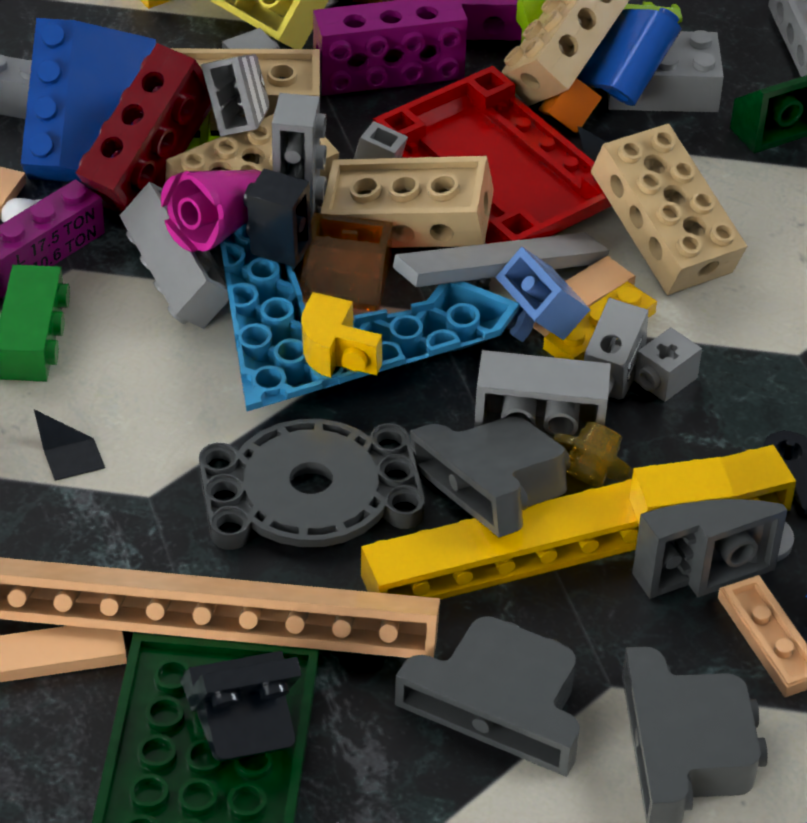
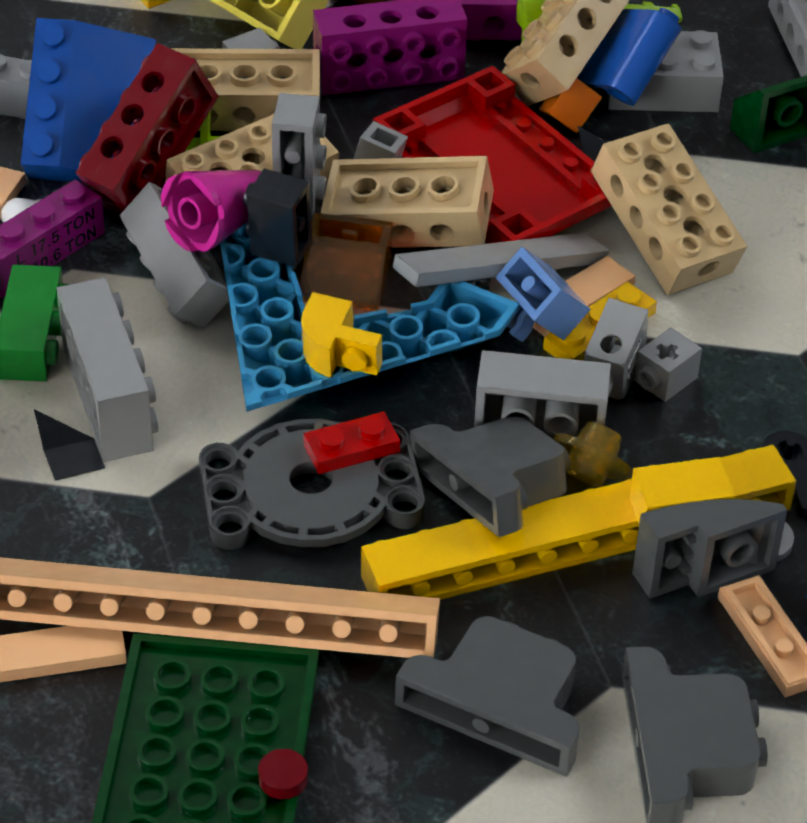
(107, 369): none -> light grey brick
(236, 90): light grey torso -> none
(244, 704): black piece -> none
(283, 773): none -> dark red tile
(351, 442): none -> red plate

